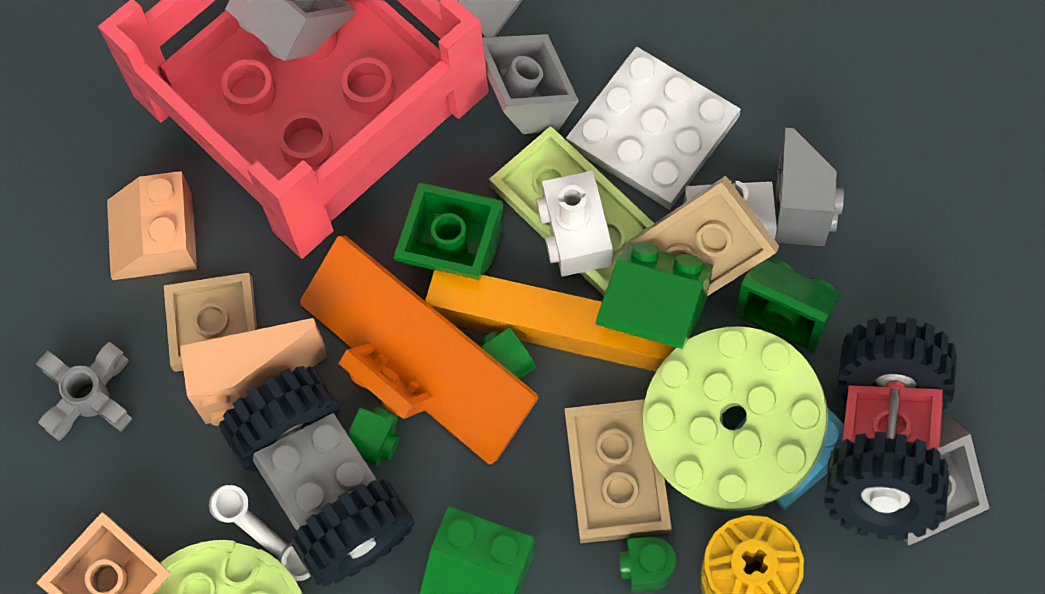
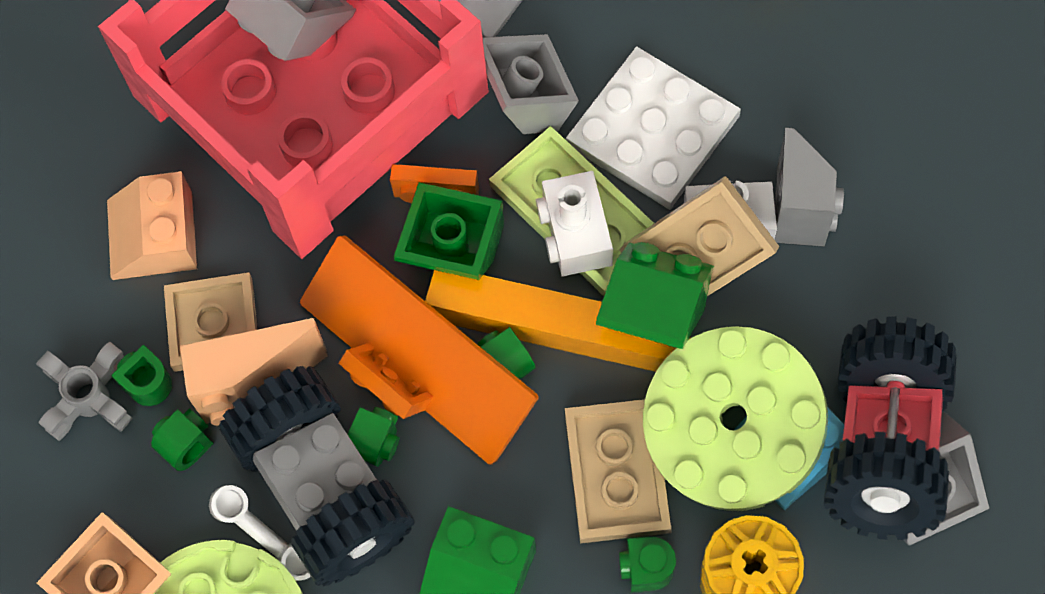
(143, 377): none -> green plate
(181, 439): none -> green plate
(405, 180): none -> orange plate
(787, 303): green slope -> none

